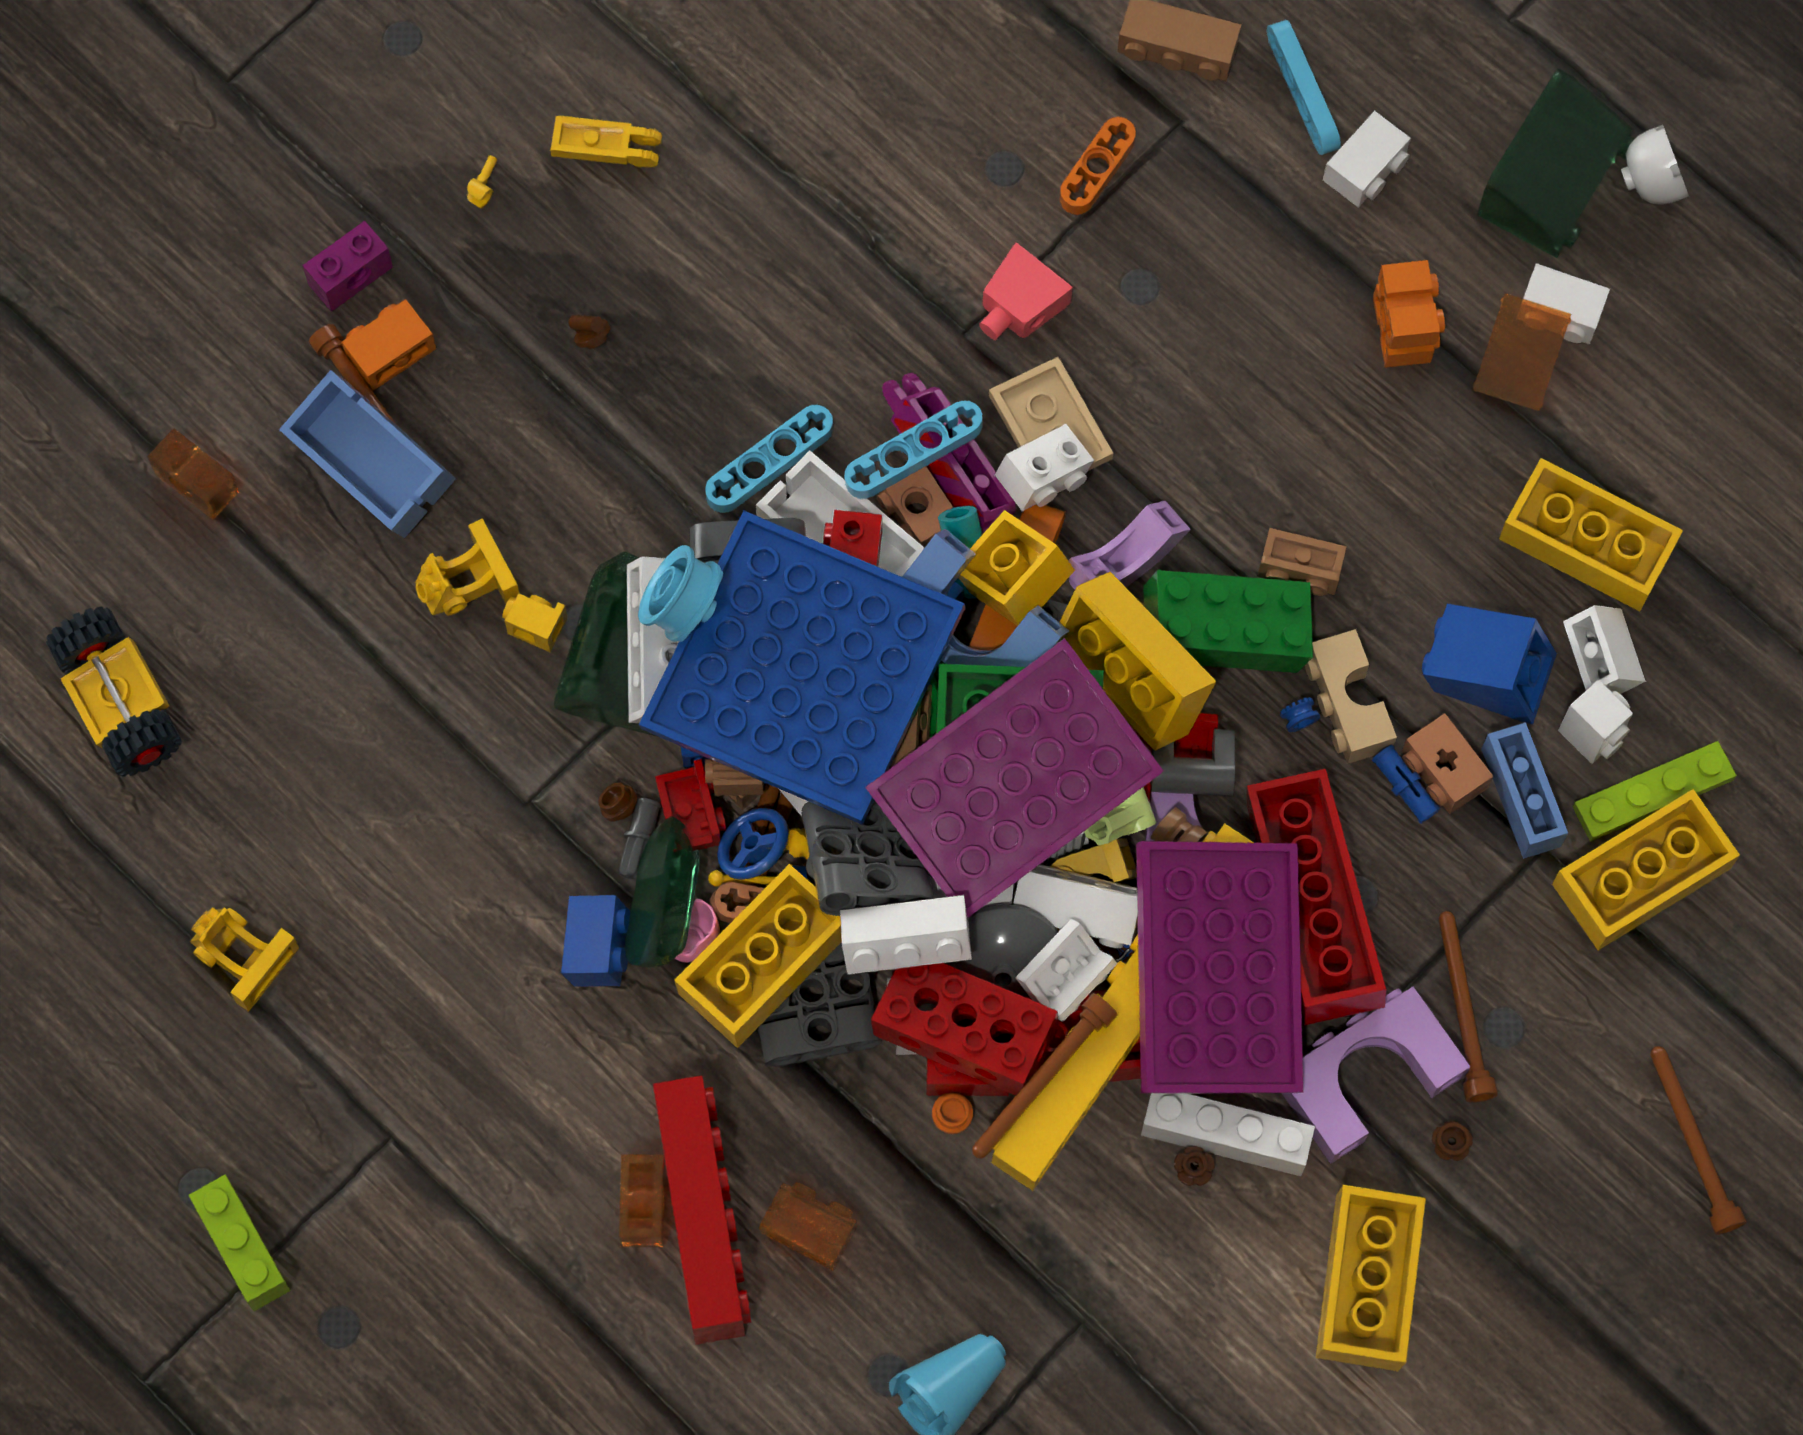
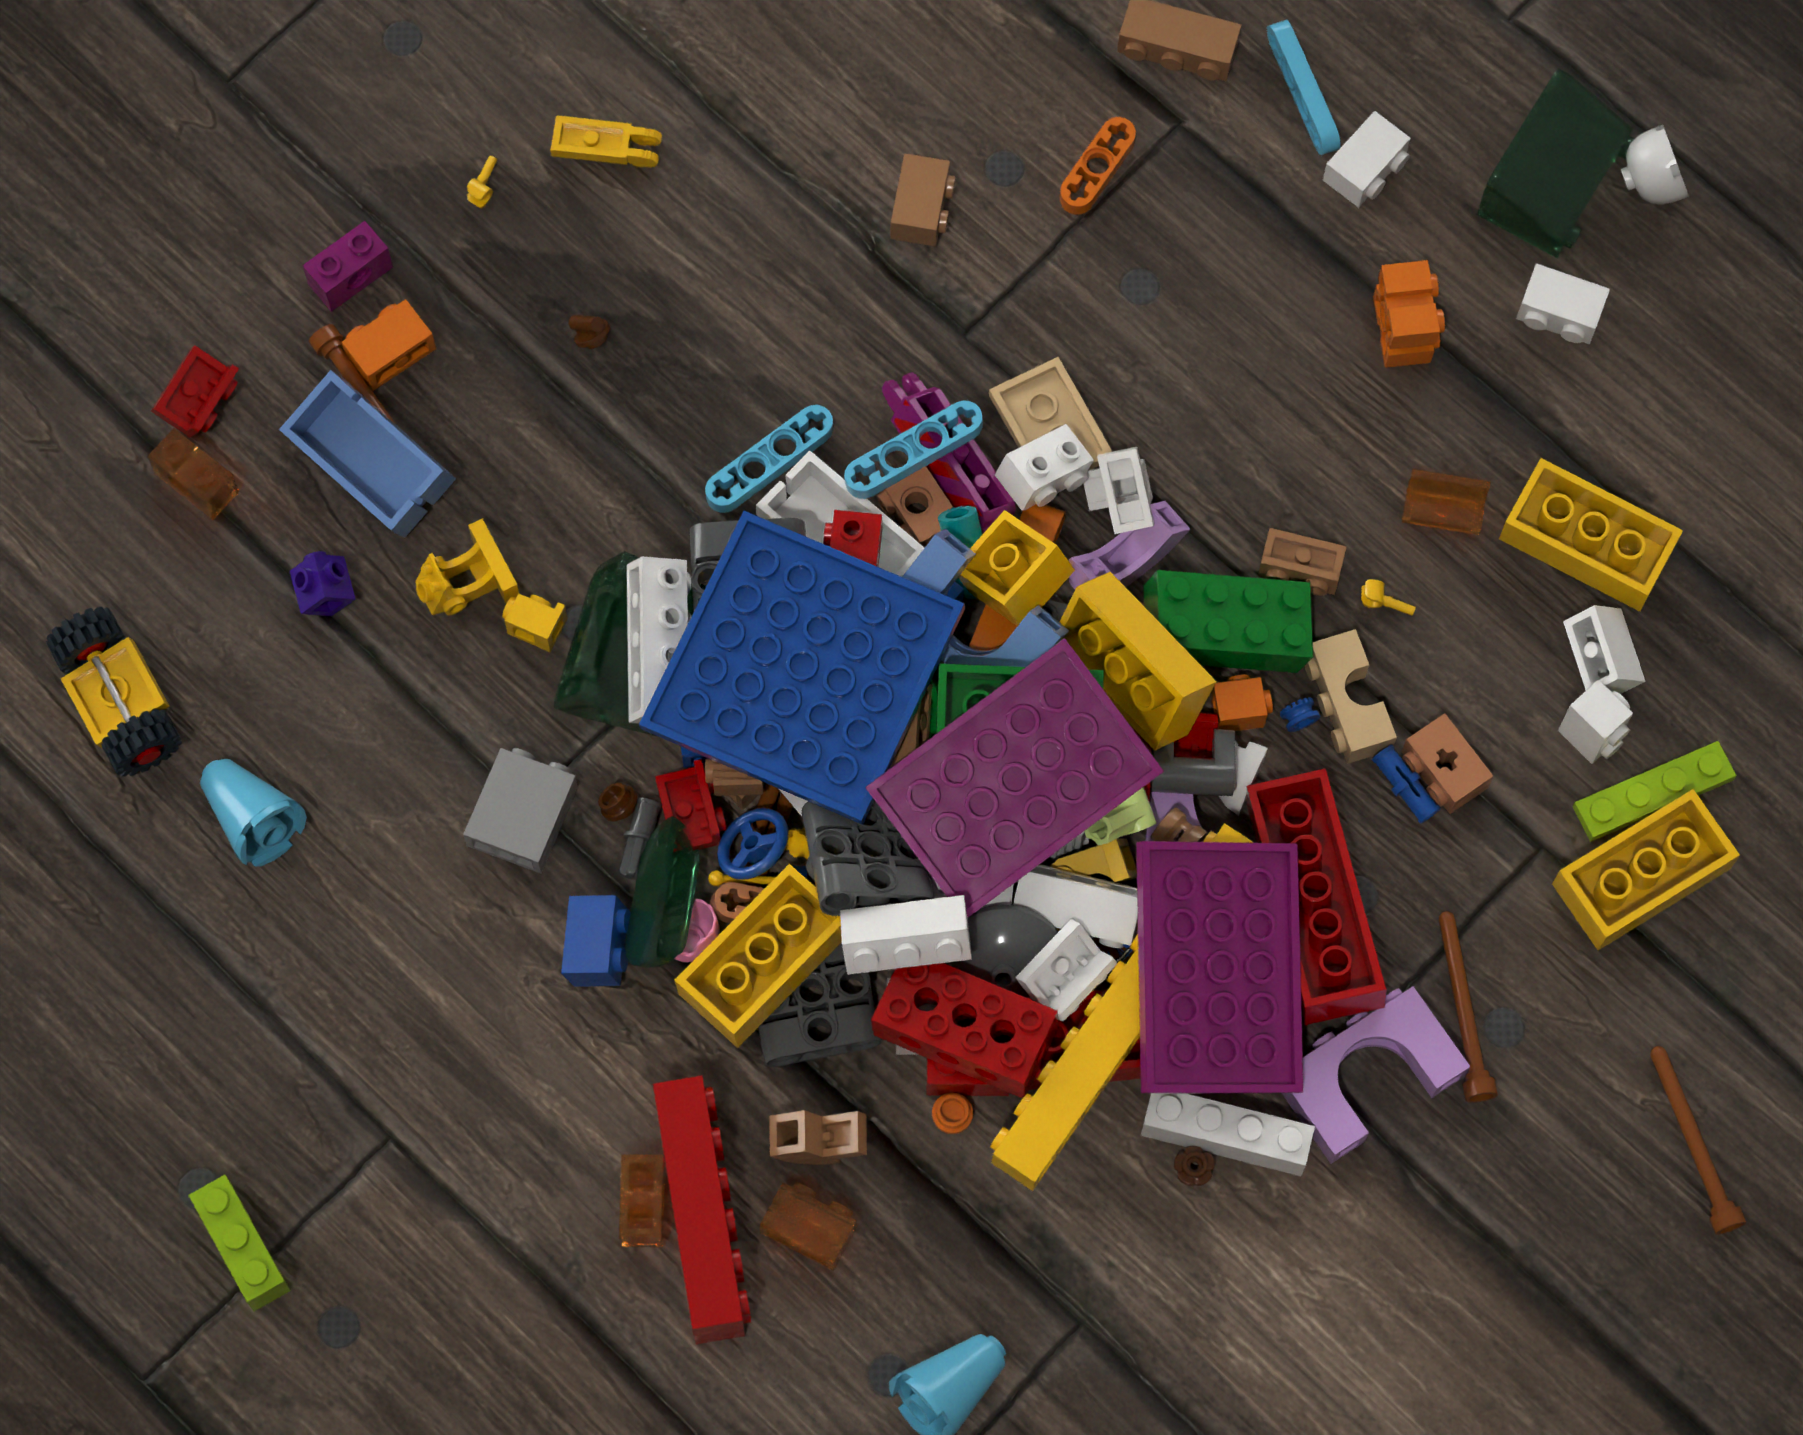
(195, 391): none -> red bracket
(217, 932): yellow tile -> none
(251, 812): none -> medium azure cone
(322, 584): none -> dark purple brick
(521, 809): none -> light grey brick
(680, 594): medium azure wheel -> none
(817, 1139): none -> medium nougat brick
(921, 199): none -> medium nougat brick
(1022, 295): coral torso -> none
(1095, 1015): dark orange piece -> none
(1123, 488): none -> white tile
(1241, 703): none -> orange brick
(1247, 766): none -> white brick
(1370, 1278): yellow brick -> none
(1373, 597): none -> yellow hand
(1445, 501): none -> clear orange panel
(1456, 1131): reddish brown plate -> none
(1490, 661): blue slope -> none
(1522, 352): clear orange piece -> none
(1524, 790): medium blue brick -> none

